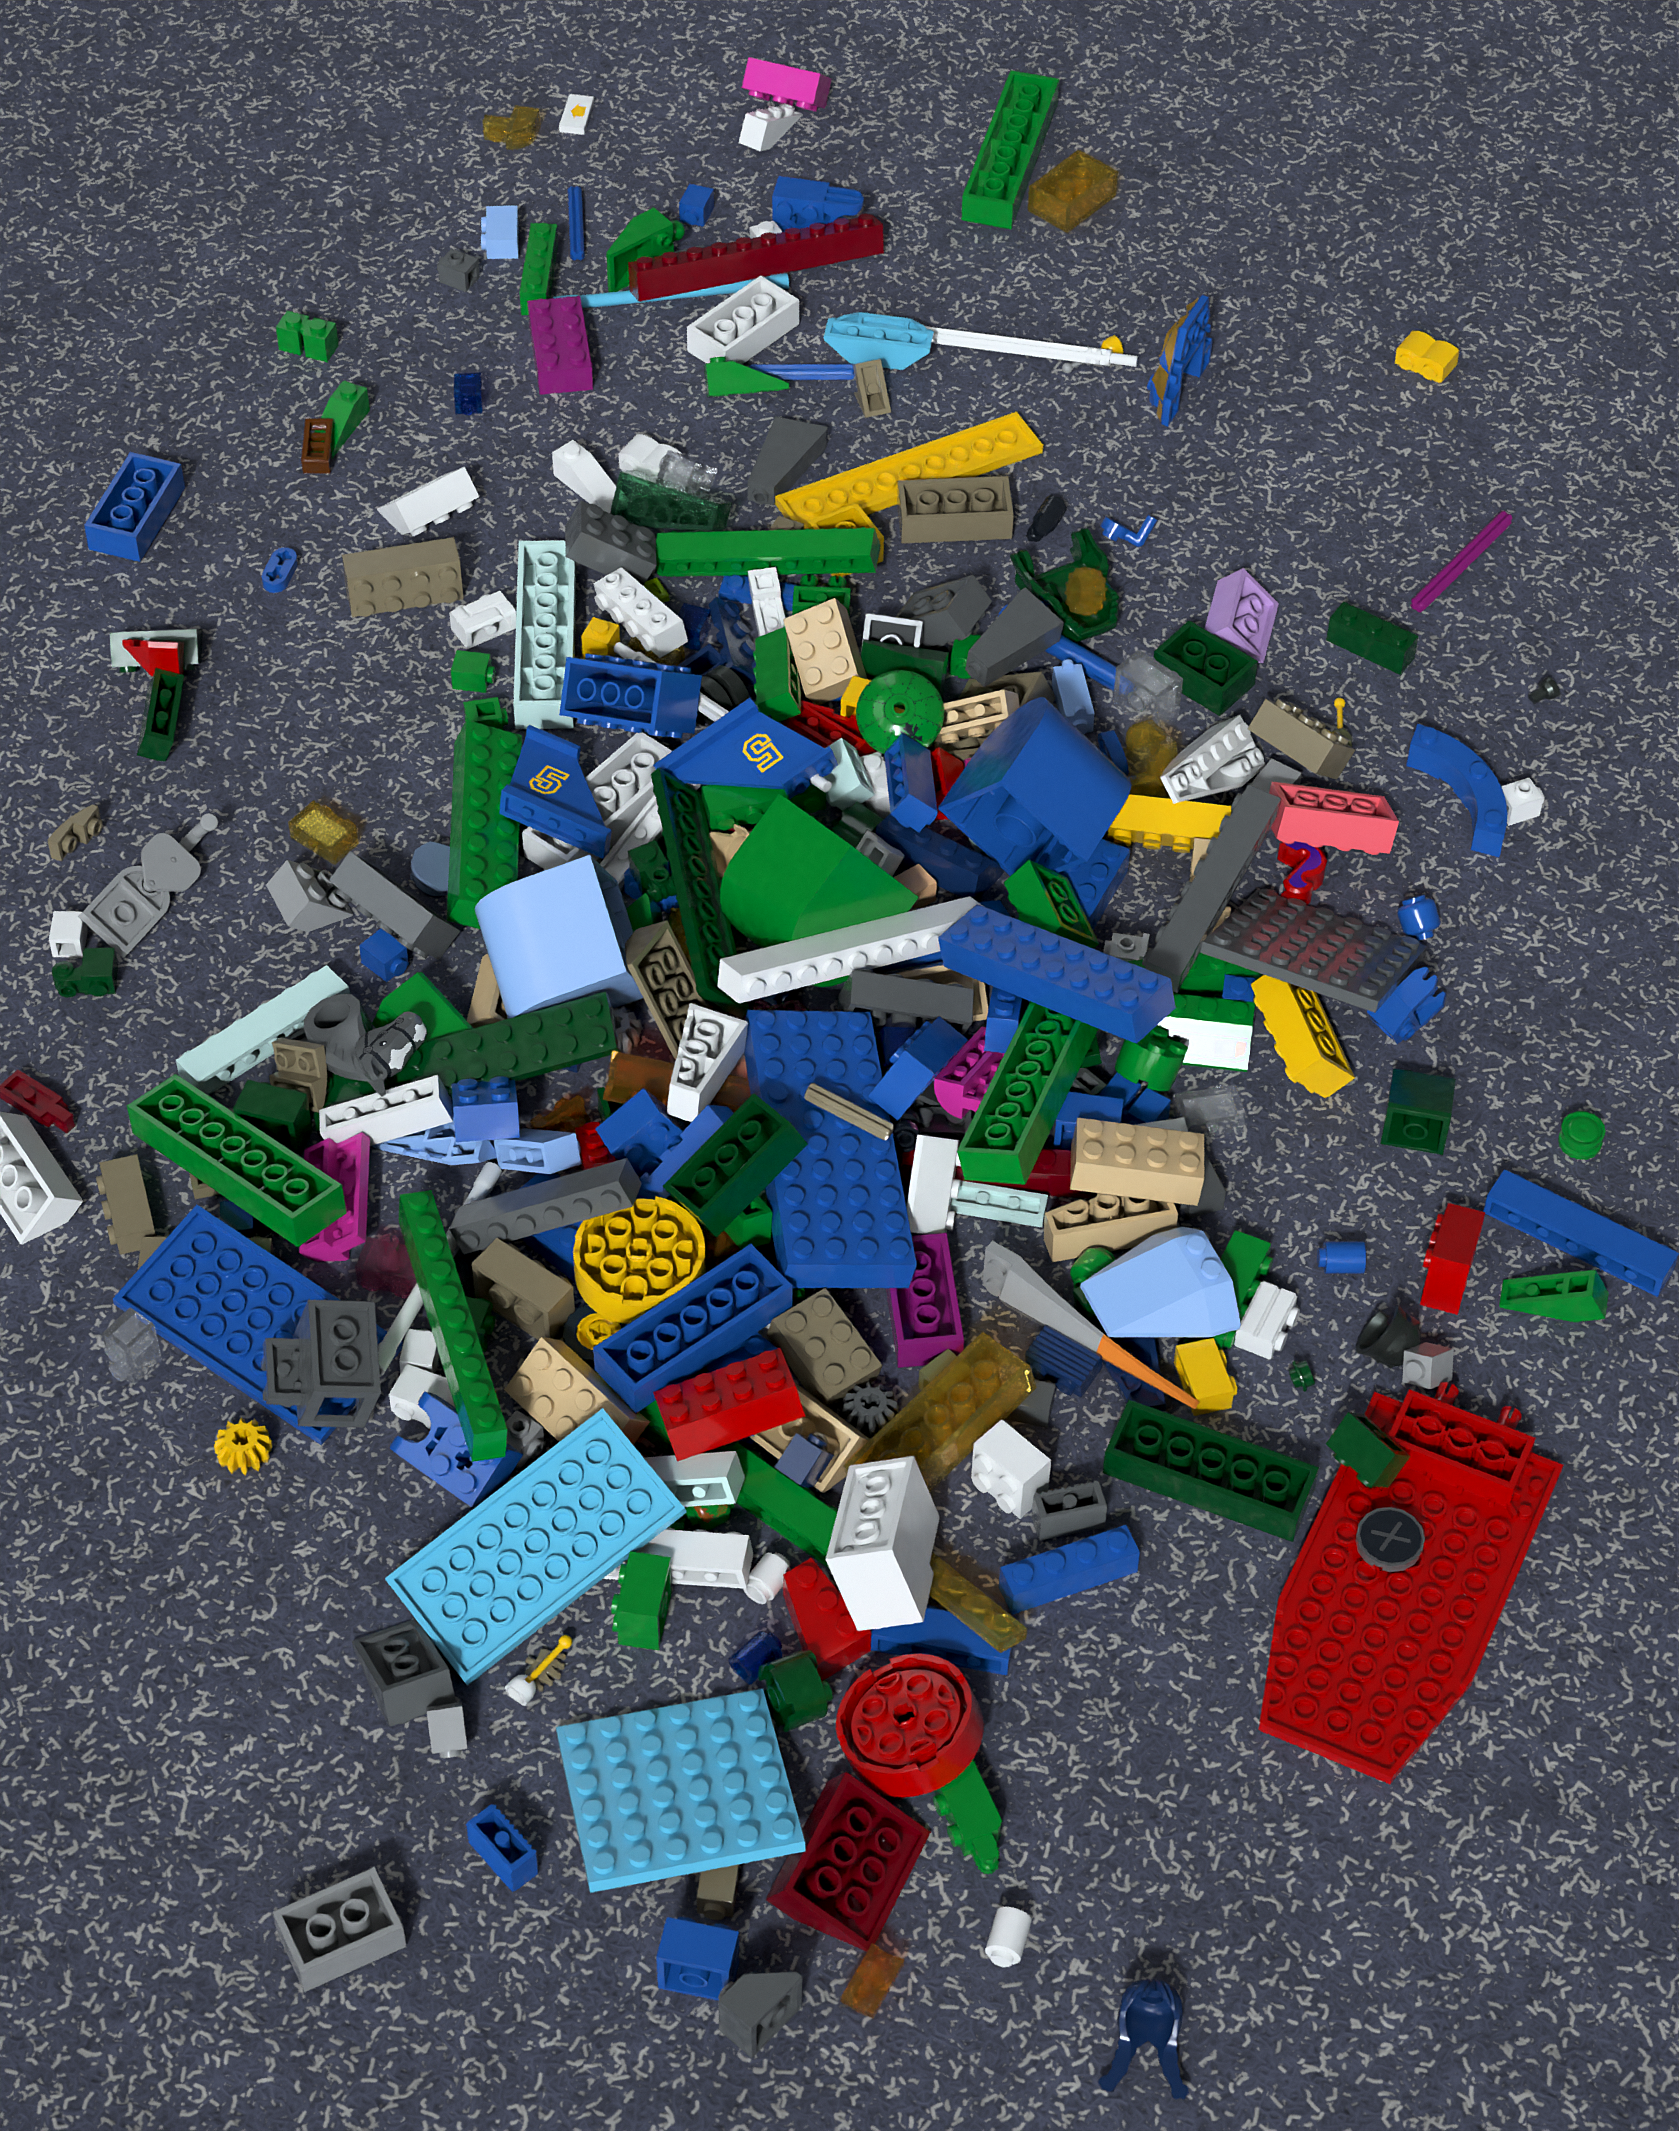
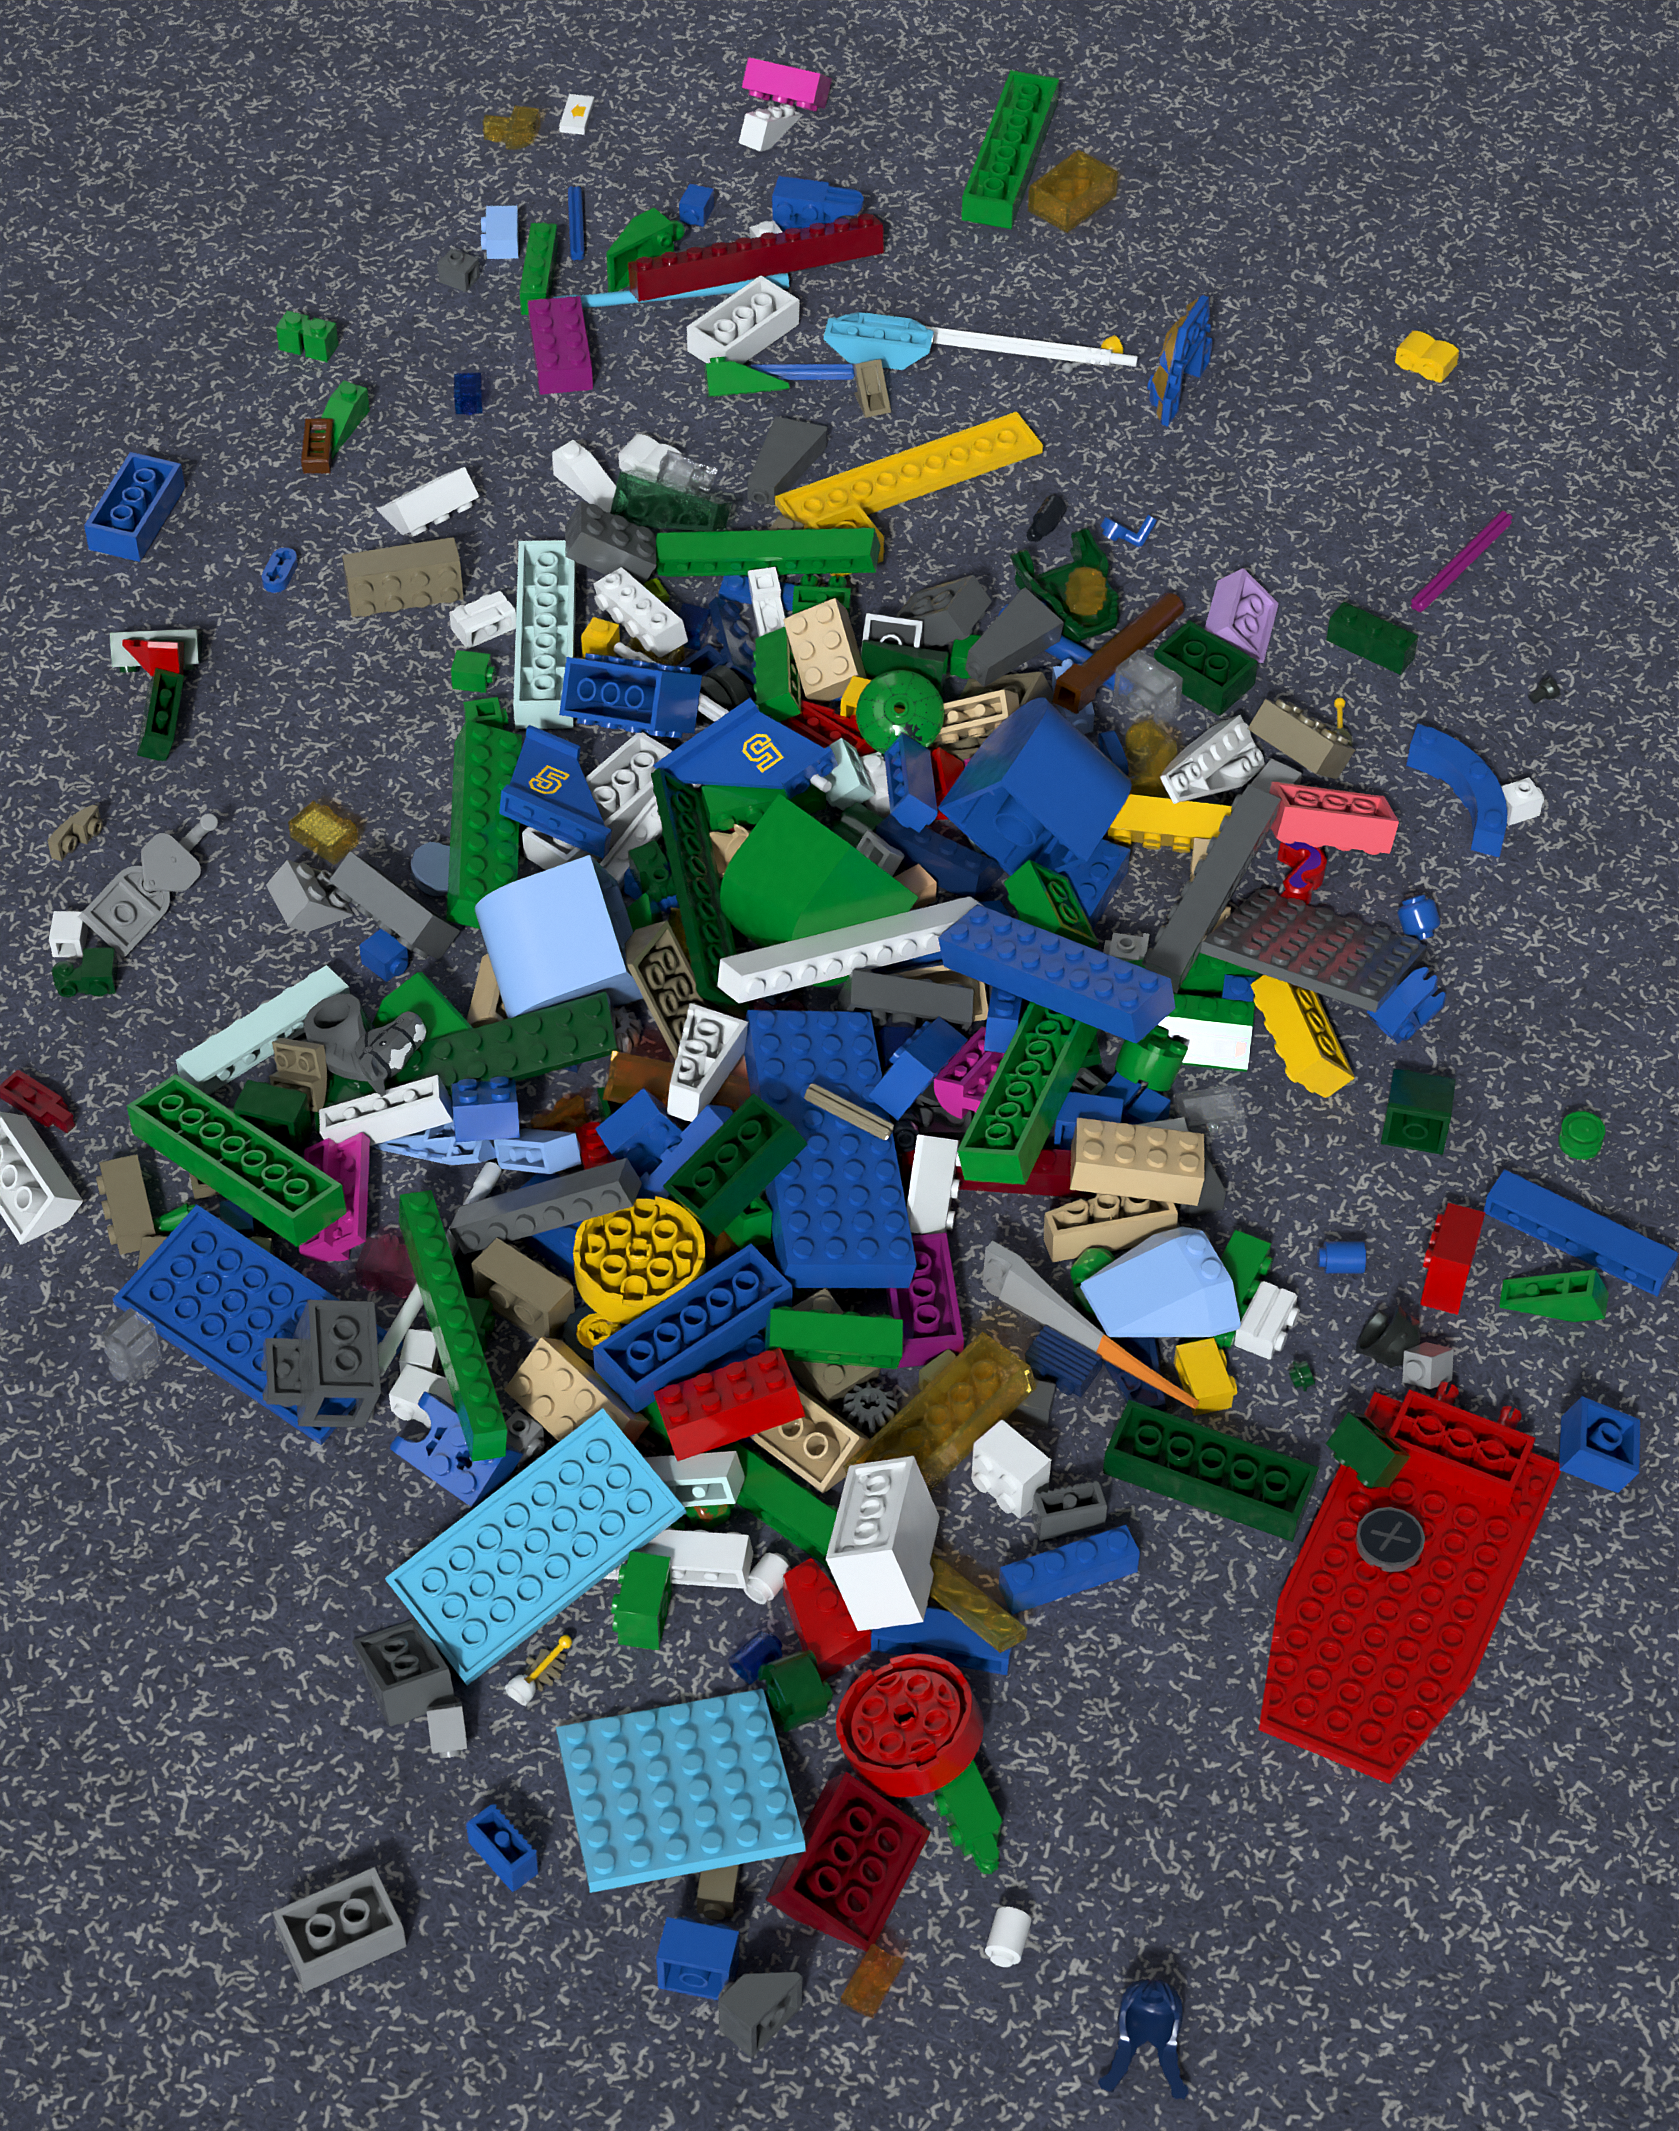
(168, 1222): none -> green cone
(243, 1446): yellow gear -> none
(805, 1459): dark blue brick -> none
(835, 1337): none -> green brick
(954, 509): dark tan brick -> none
(1000, 1204): light aqua plate -> none
(1079, 683): none -> reddish brown brick
(1599, 1444): none -> blue brick

